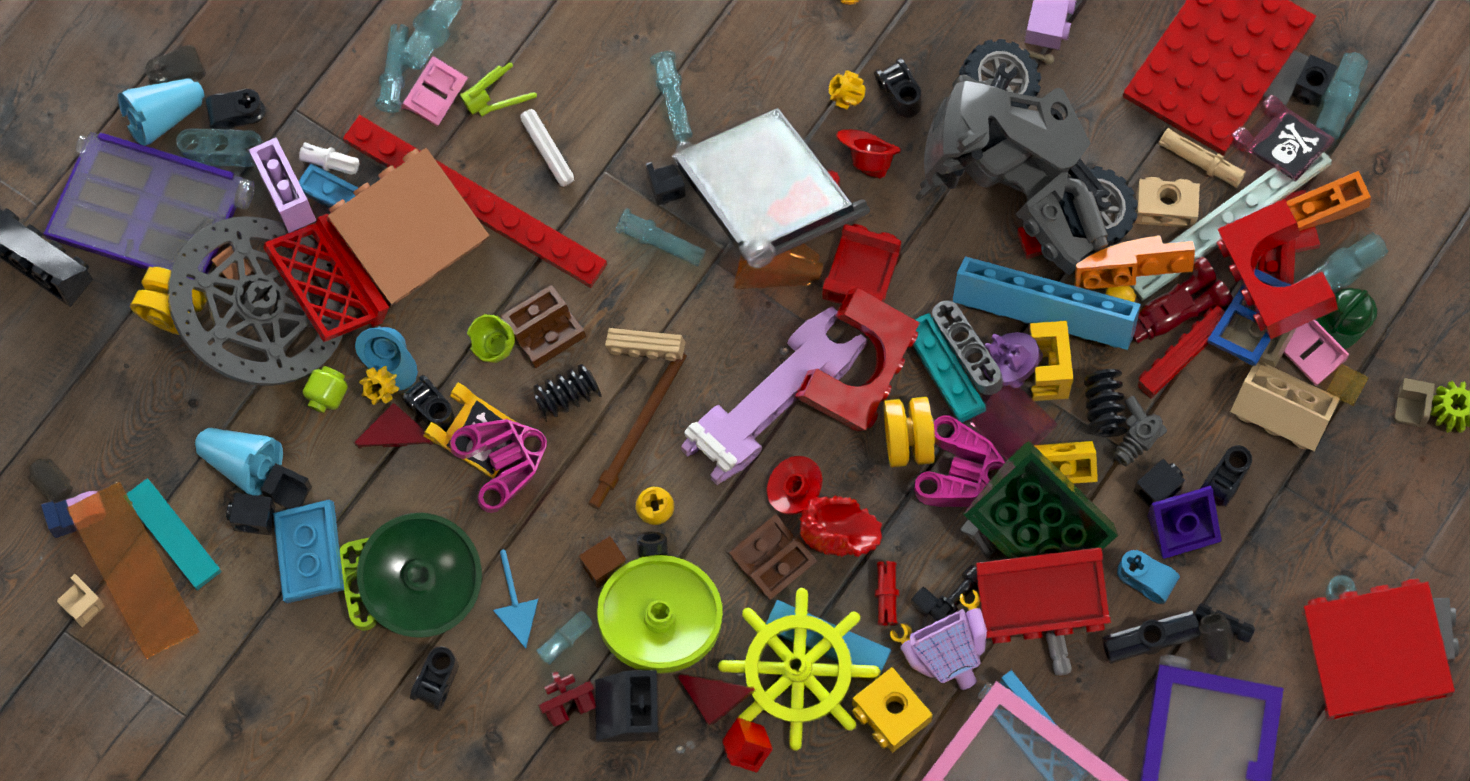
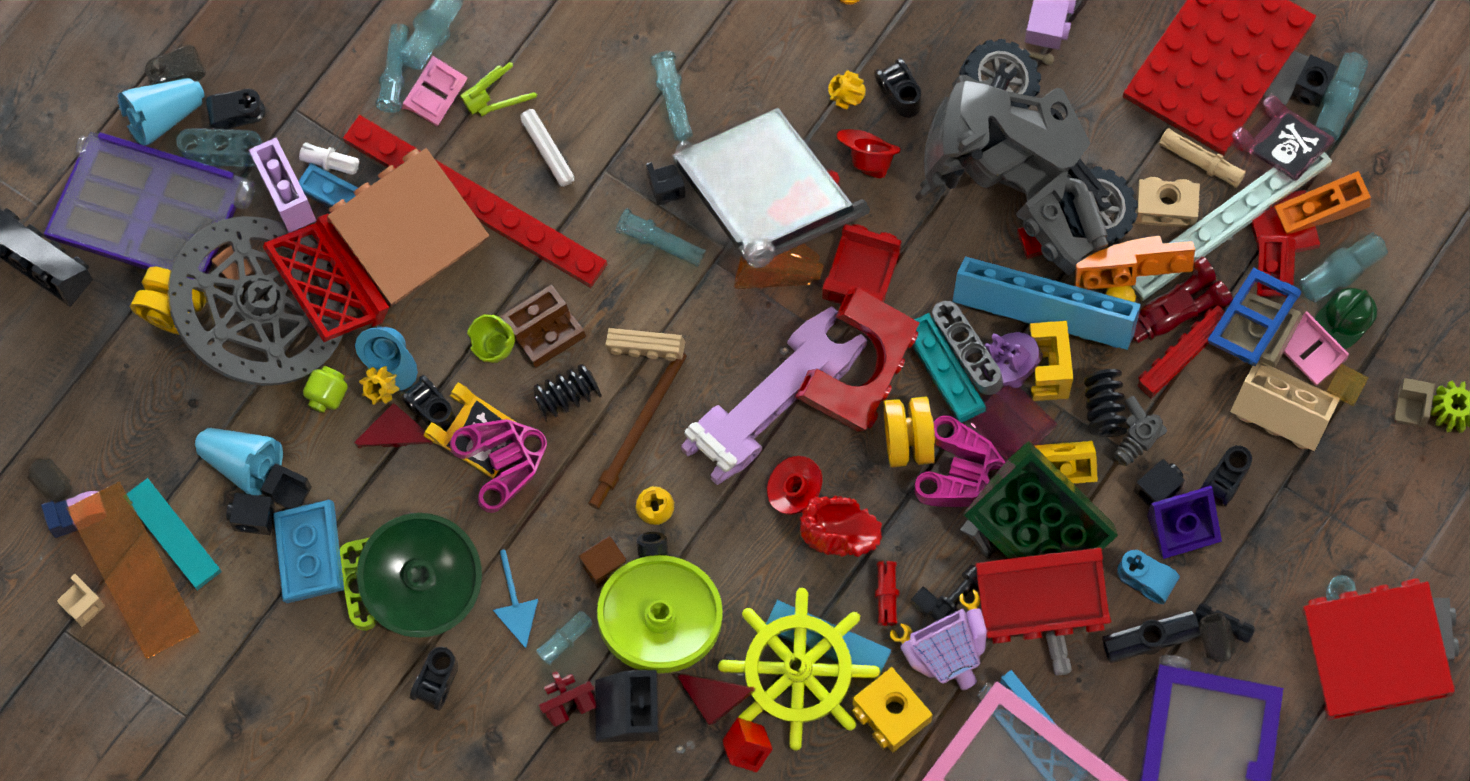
(772, 557): reddish brown slope -> none
(1276, 307): red arch -> none

